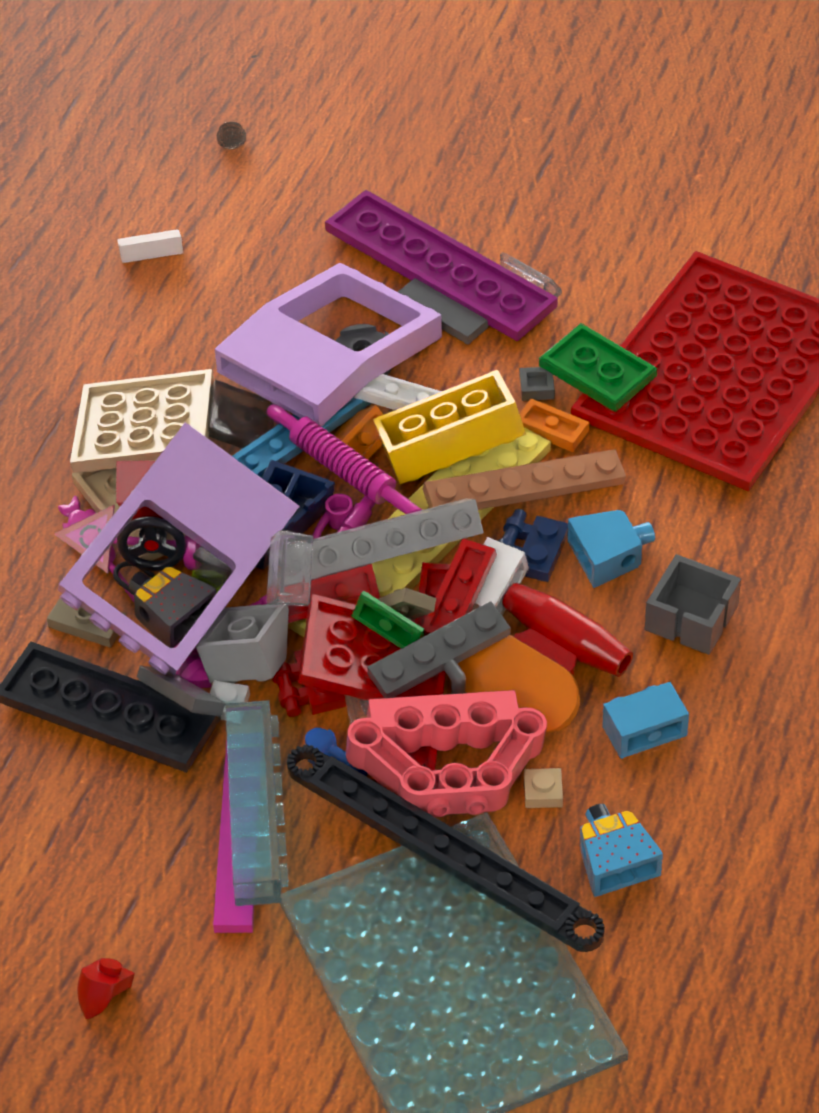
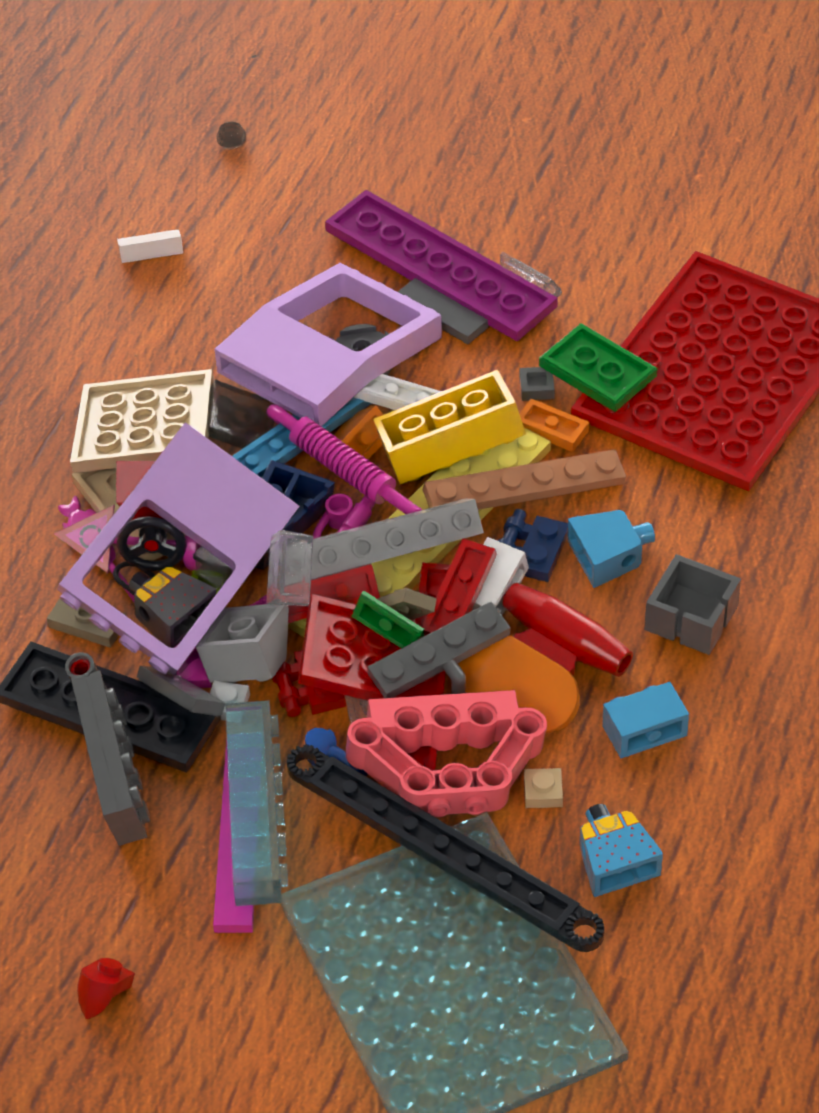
(109, 751): none -> dark grey hinge

